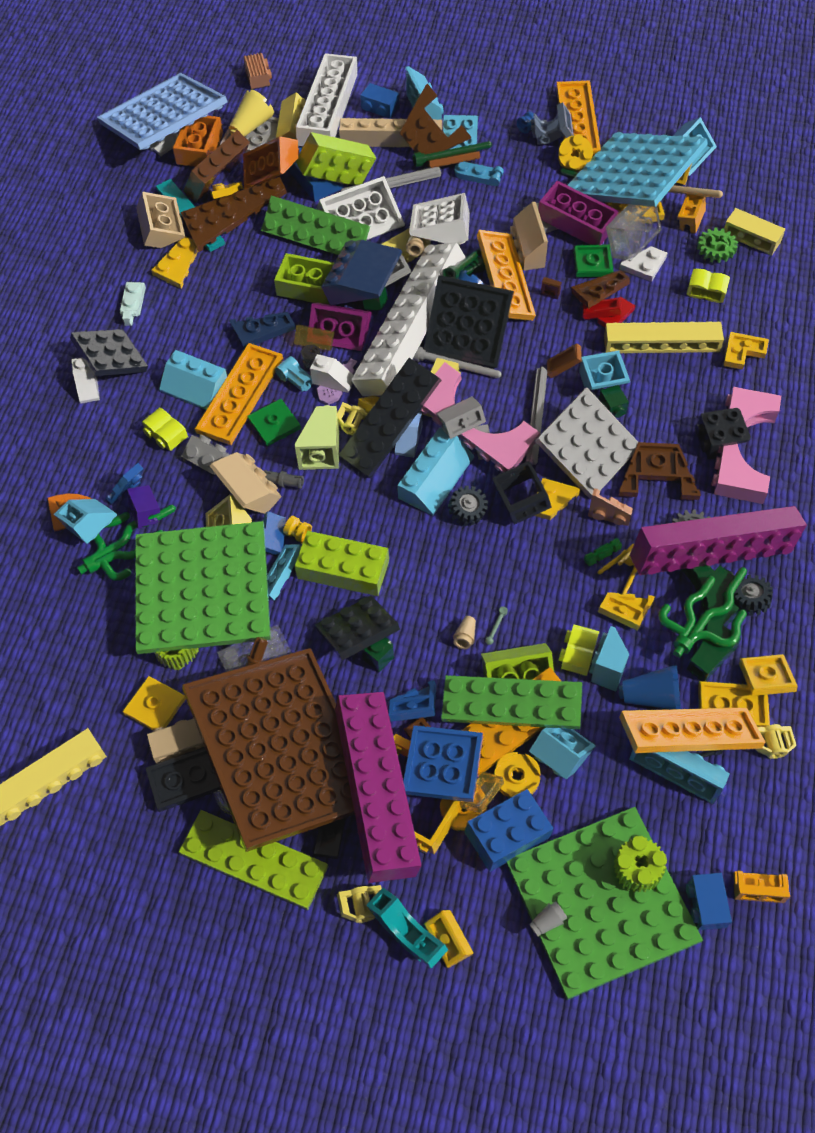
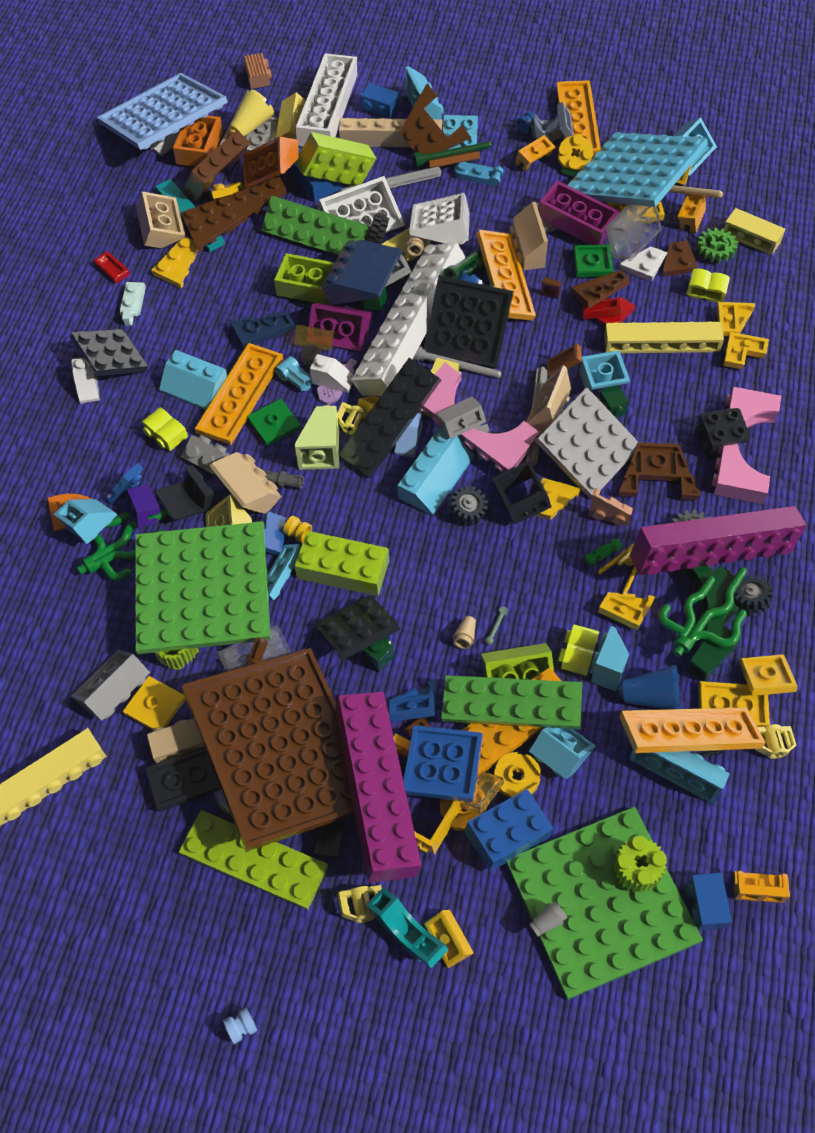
(111, 267): none -> red tile
(111, 684): none -> light grey slope
(186, 497): none -> black bracket
(243, 1024): none -> light blue wheel
(378, 229): none -> black tyre
(534, 151): none -> light orange hinge
(550, 400): none -> tan slope
(679, 259): none -> reddish brown wing
(733, 316): none -> yellow wing

